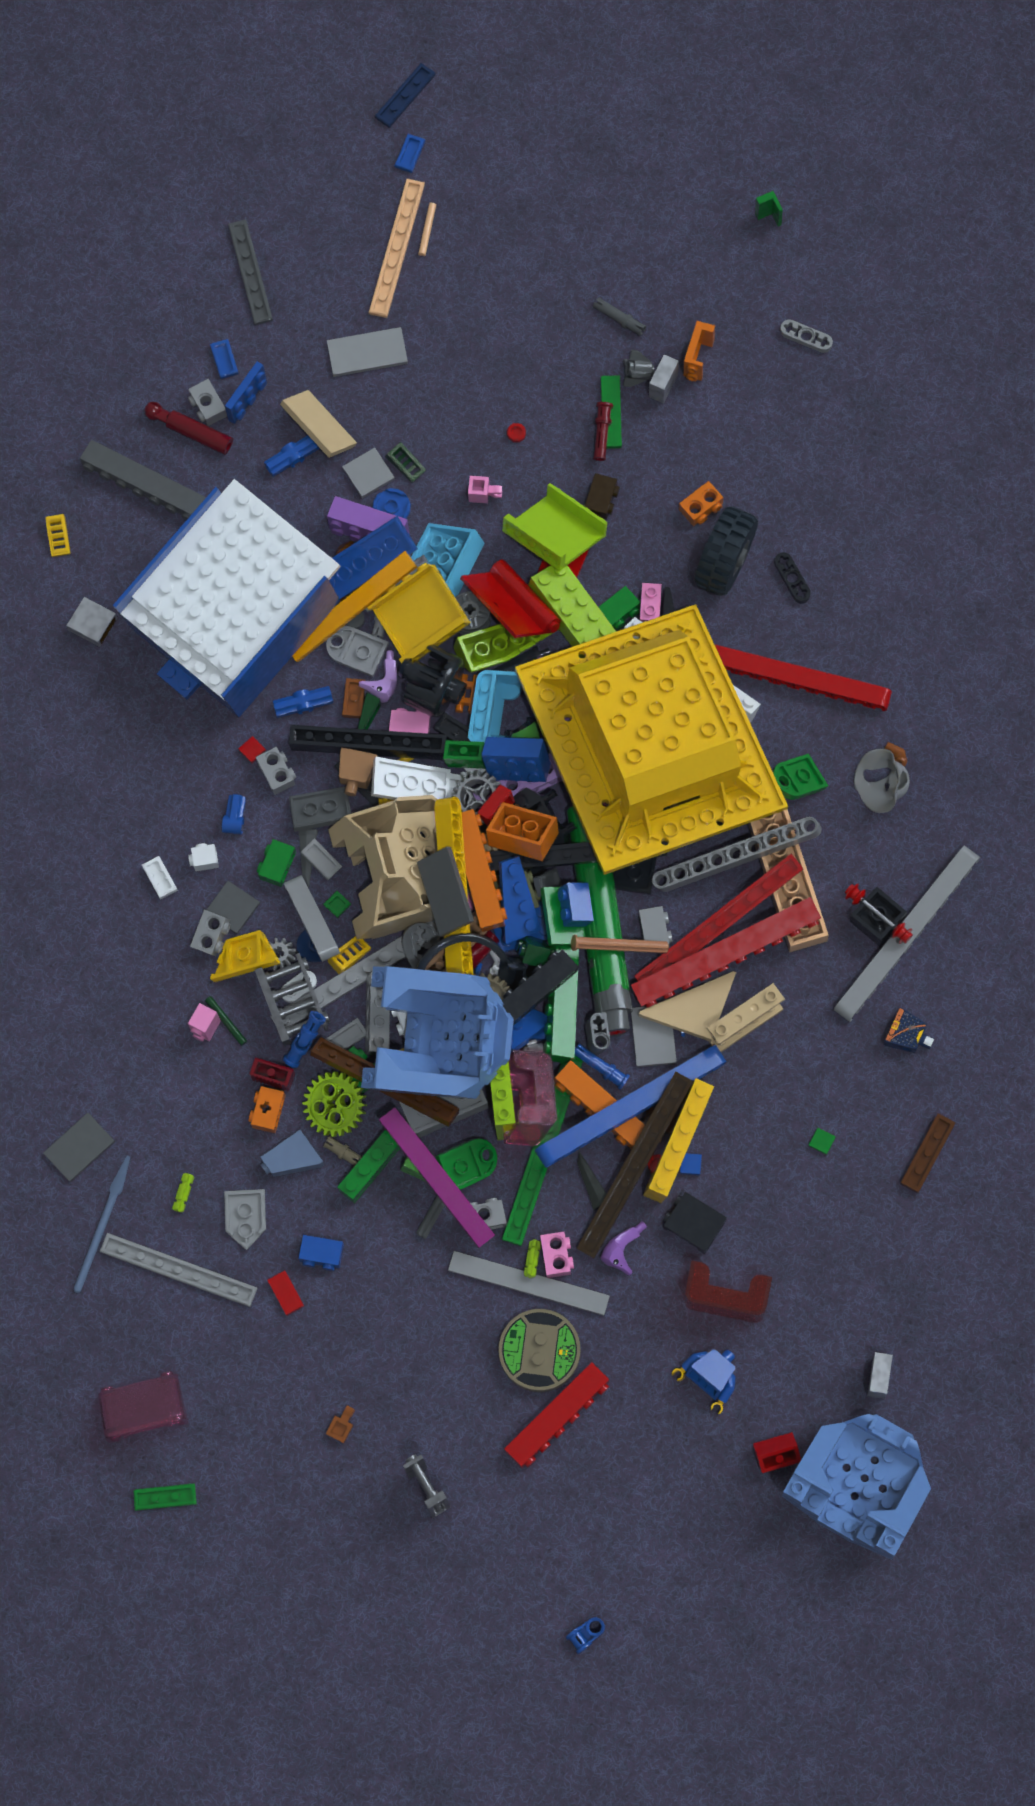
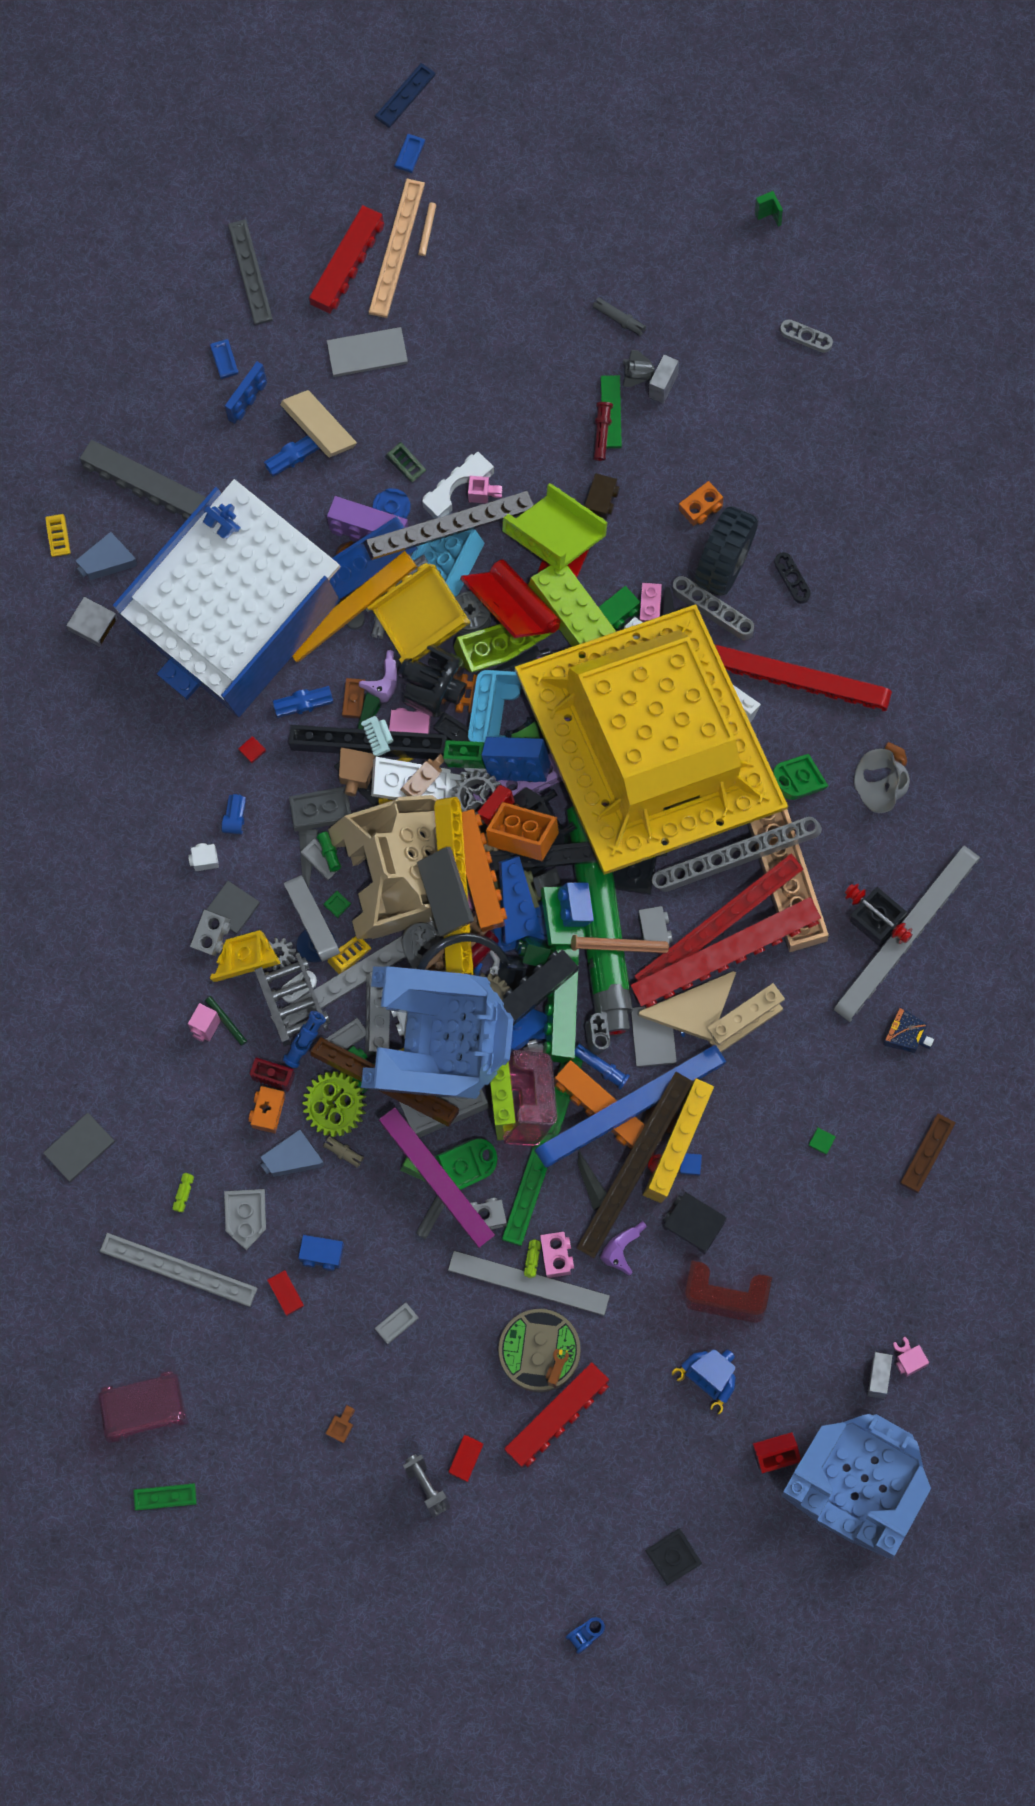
(105, 558): none -> sand blue slope
(115, 1190): sand blue piece -> none
(159, 877): white plate -> none
(190, 428): dark red piece -> none
(203, 393): light grey brick -> none
(222, 516): none -> blue hips
(272, 772): light grey brick -> none
(276, 863): green brick -> none
(329, 852): none -> green pin
(346, 259): none -> red brick
(358, 650): light grey tile -> none
(368, 473): light grey tile -> none
(369, 1167): green brick -> none
(381, 732): none -> light aqua piece
(396, 1323): none -> light grey tile
(423, 777): none -> hinge
(438, 502): none -> white arch
(447, 525): none -> plate
(465, 1458): none -> red slope
(516, 432): red tile -> none
(555, 1372): none -> dark orange plate
(673, 1557): none -> black tile
(702, 334): orange panel -> none
(710, 600): none -> light grey beam
(911, 1359): none -> bright pink brick

